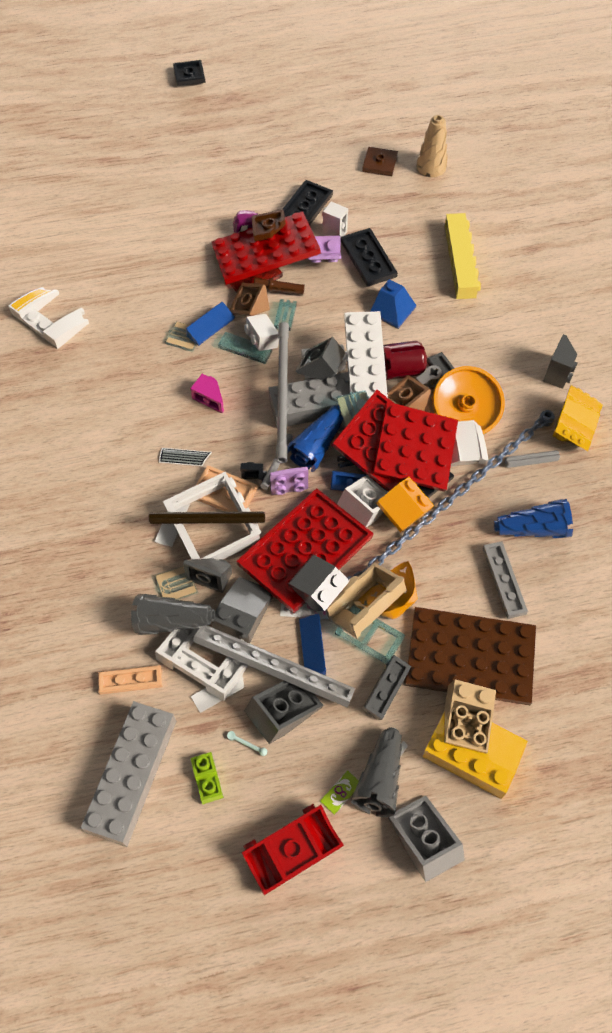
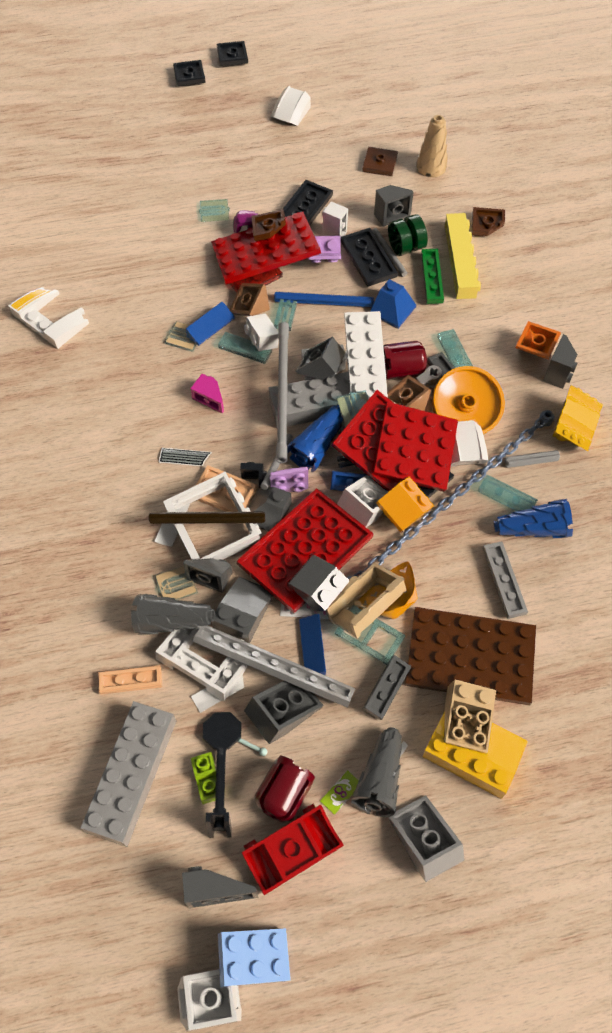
(205, 1002): none -> white slope
(211, 888): none -> dark grey slope
(214, 210): none -> clear light blue piece
(221, 733): none -> black piece
(232, 53): none -> black plate
(253, 957): none -> light blue plate
(273, 285): reddish brown pin -> none
(274, 504): none -> dark grey slope
(283, 789): none -> dark red cylinder
(291, 106): none -> white slope
(325, 299): none -> blue axle
(390, 253): none -> light grey bar
(392, 204): none -> dark grey slope
(407, 234): none -> dark green wheel
(432, 276): none -> green plate
(453, 349): none -> clear light blue tile
(487, 220): none -> reddish brown plate
(506, 494): none -> clear light blue tile
(538, 340): none -> orange slope

